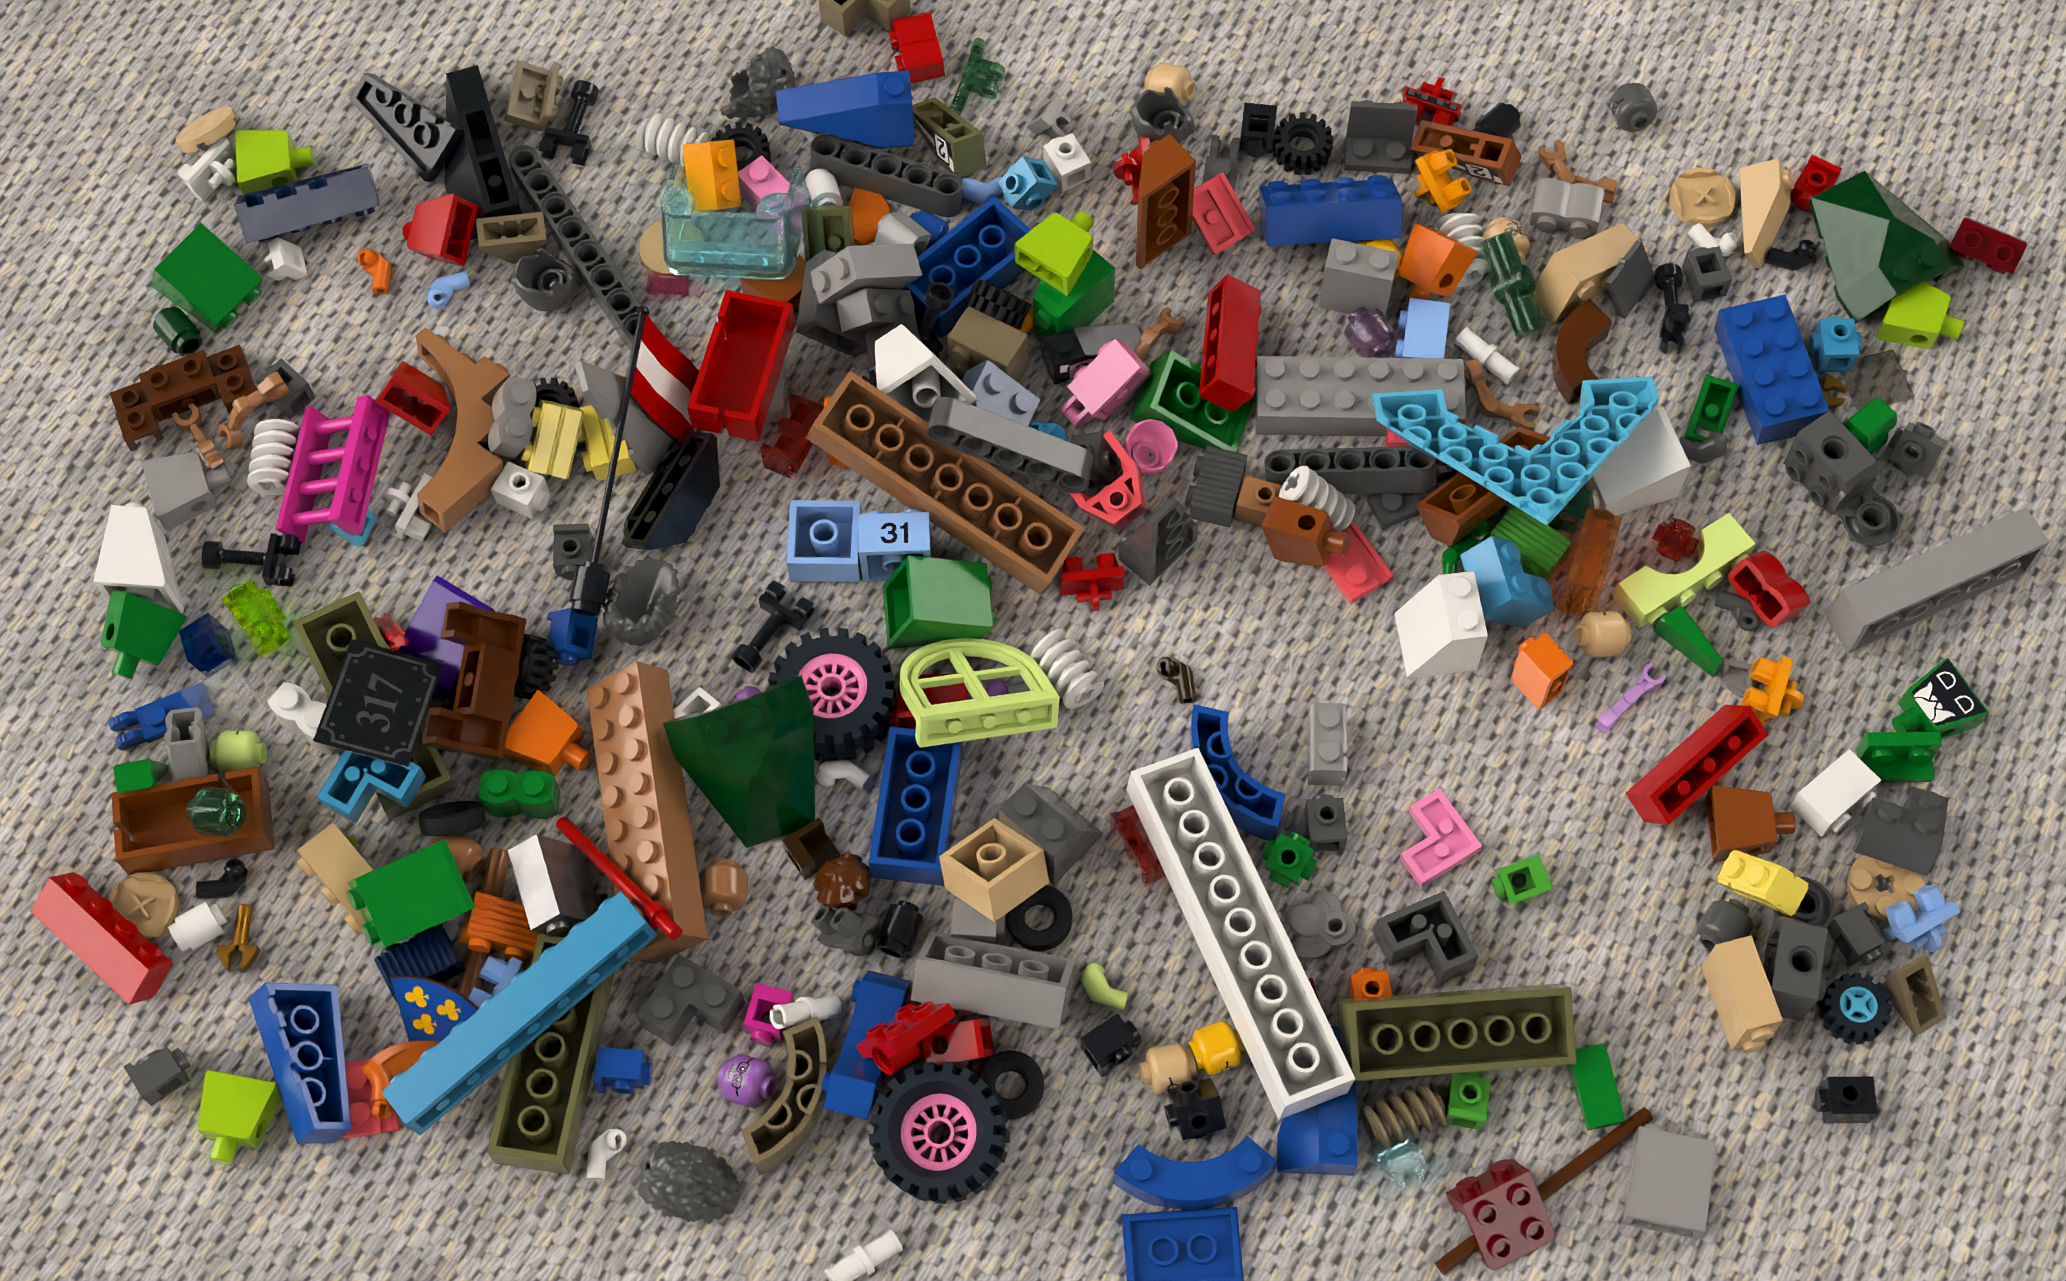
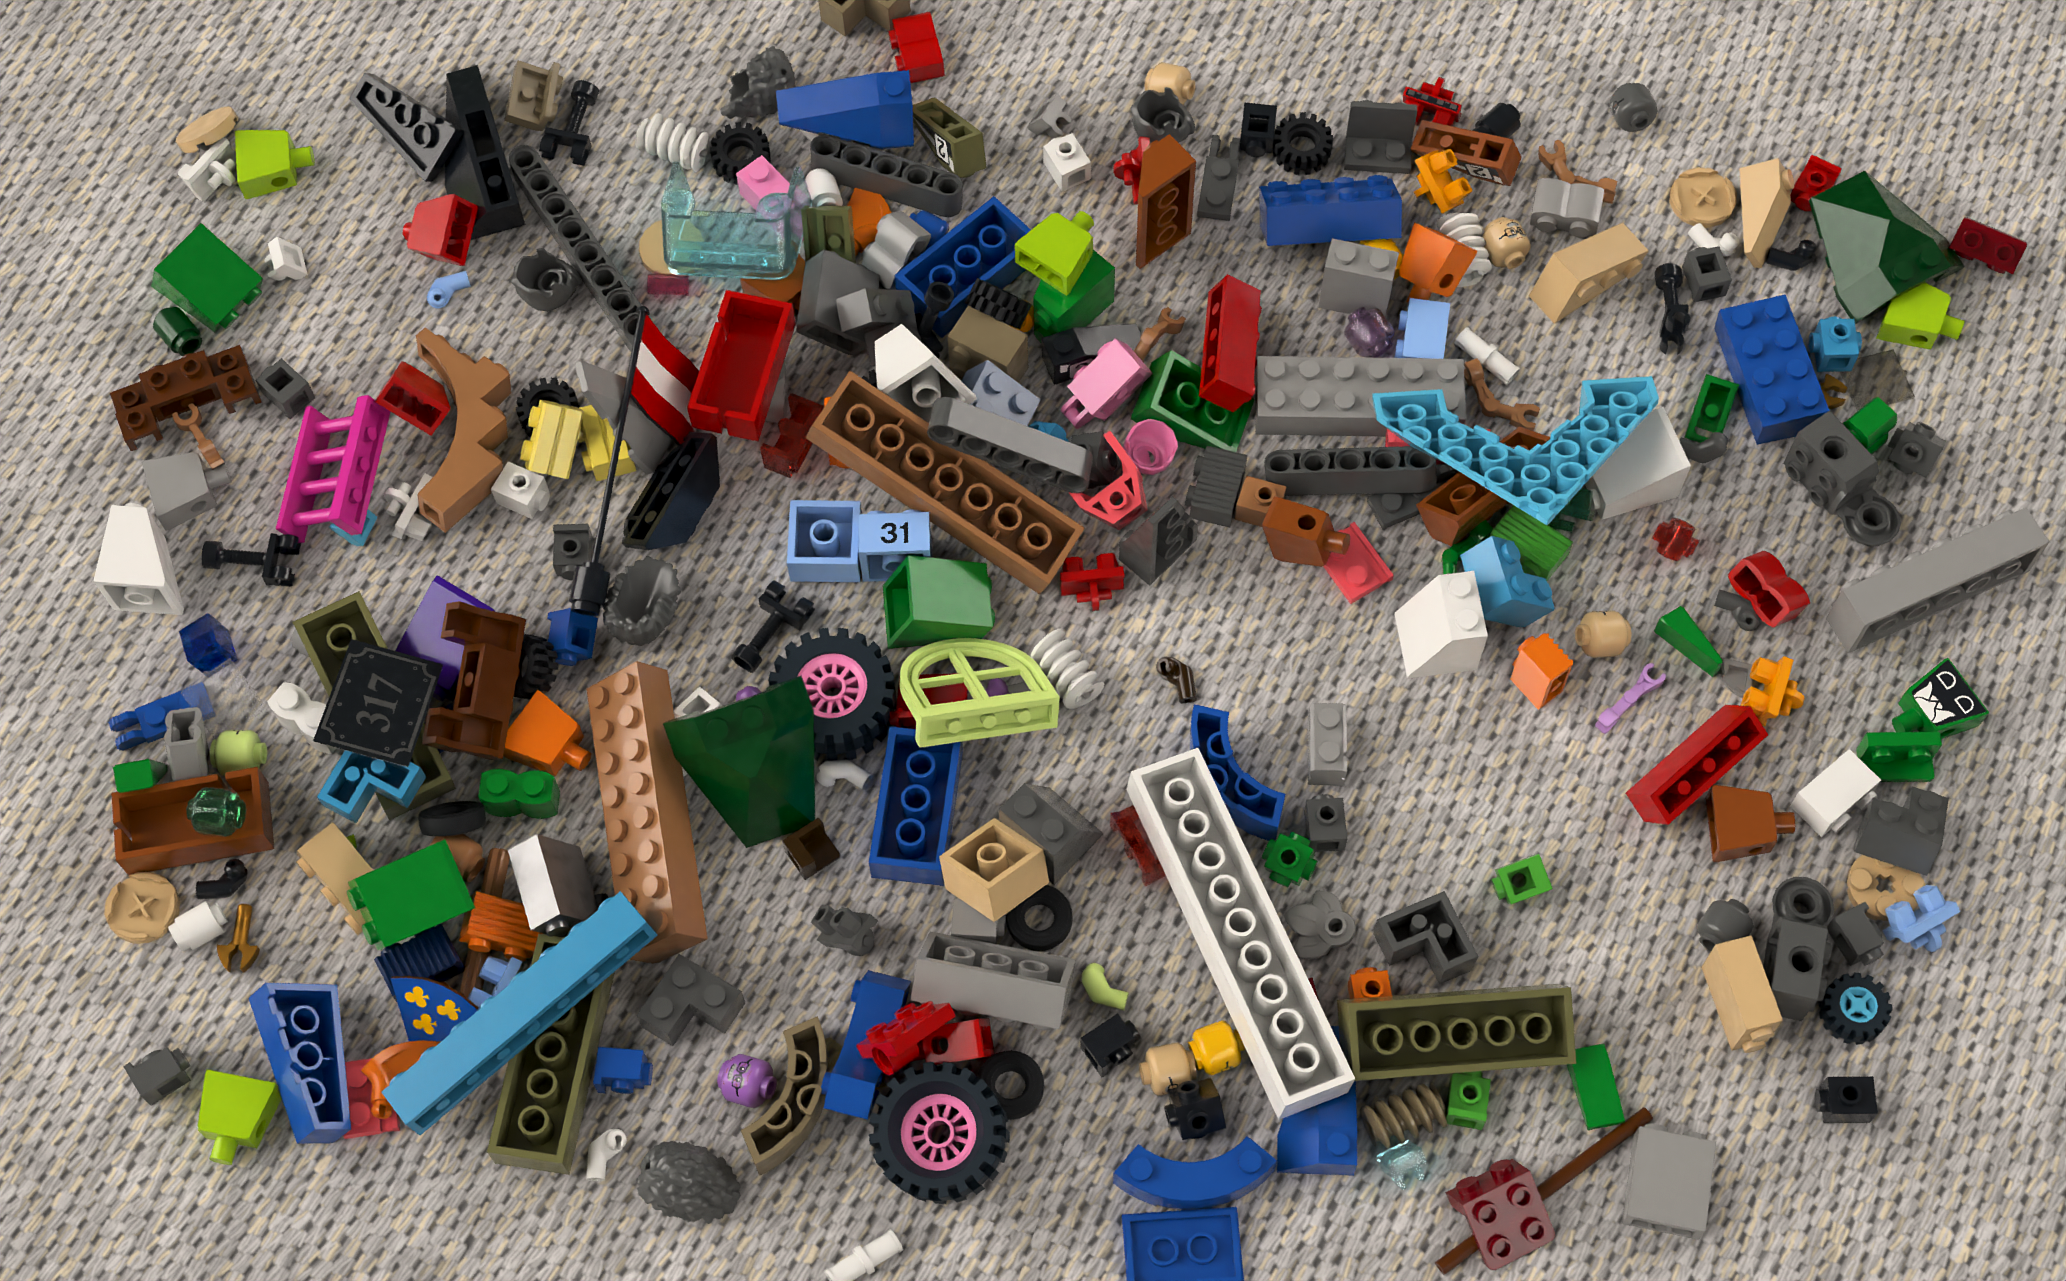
(101, 937): brick -> none
(138, 631): green torso -> none
(257, 616): clear neon green brick -> none
(268, 390): medium nougat piece -> none
(272, 456): white piece -> none
(306, 203): dark blue wedge -> none
(378, 267): orange arm -> none
(391, 631): red axle -> none
(511, 235): dark tan slope -> none
(512, 417): light grey brick -> none
(653, 911): red bar -> none
(712, 174): light orange brick -> none
(723, 887): medium nougat head -> none
(761, 1003): dark pink brick -> none
(805, 1009): white pin -> none
(843, 882): reddish brown head -> none
(865, 267): light grey brick -> none
(899, 929): black brick -> none
(970, 82): clear green piece -> none
(980, 192): light blue arm -> none
(1027, 183): dark azure brick -> none
(1219, 214): coral plate -> none
(1313, 491): white piece -> none
(1447, 840): bright pink plate -> none
(1513, 284): clear green piece -> none
(1579, 333): reddish brown arch -> none
(1589, 562): clear orange brick -> none
(1630, 279): dark grey piece -> none
(1650, 593): yellowish green arch -> none
(1763, 882): light yellow brick -> none
(1916, 995): dark tan slope -> none

